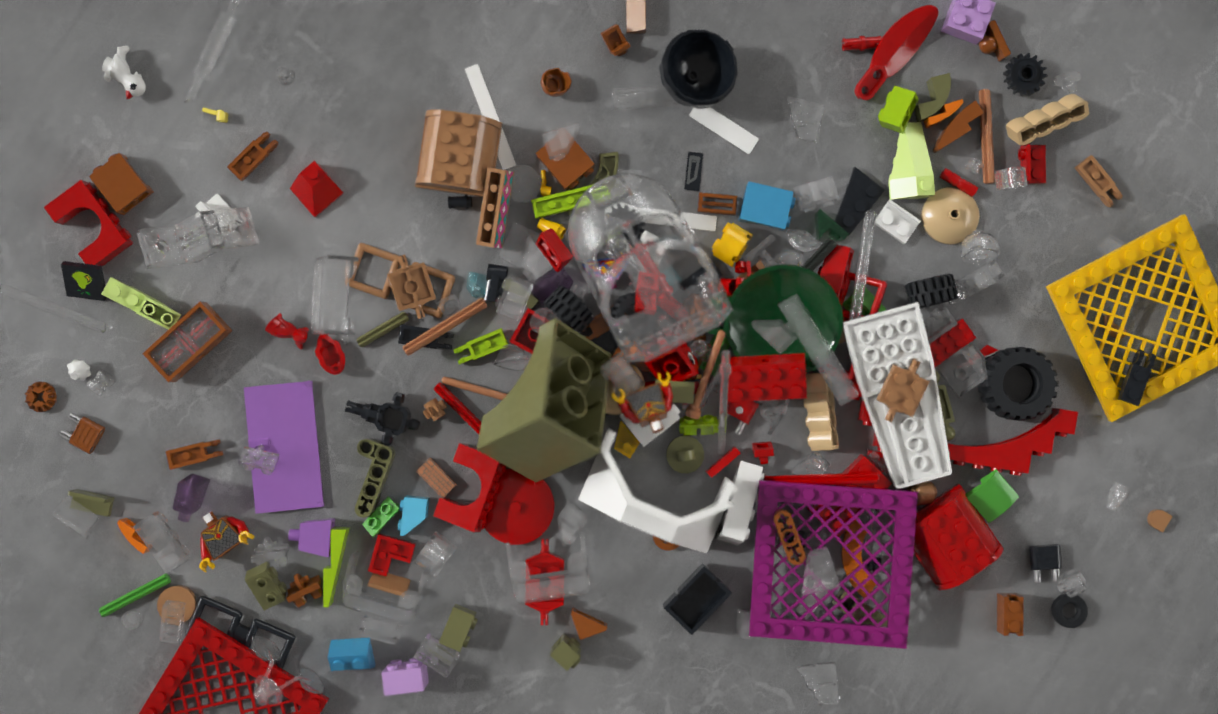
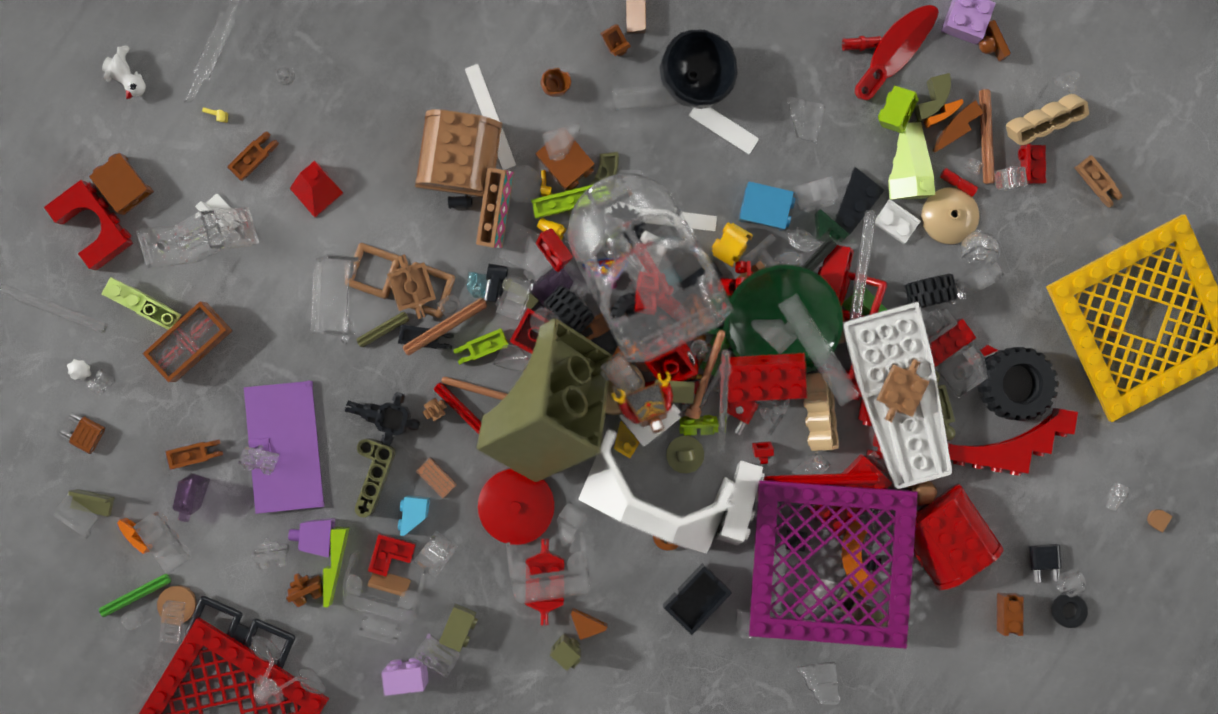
(49, 396): dark orange gear -> none
(83, 280): black tile -> none
(221, 538): torso -> none
(265, 585): olive brick -> none
(282, 329): red animal -> none
(330, 355): red arm -> none
(351, 654): dark azure slope -> none
(381, 516): bright green hinge -> none
(473, 515): red arch -> none
(693, 171): black sticker -> none
(717, 211): dark orange tile -> none
(723, 462): red tile -> none
(789, 521): dark orange beam -> none
(819, 572): clear slope -> none
(992, 496): bright green slope -> none
(1033, 70): black gear -> none
(1136, 379): black hinge -> none

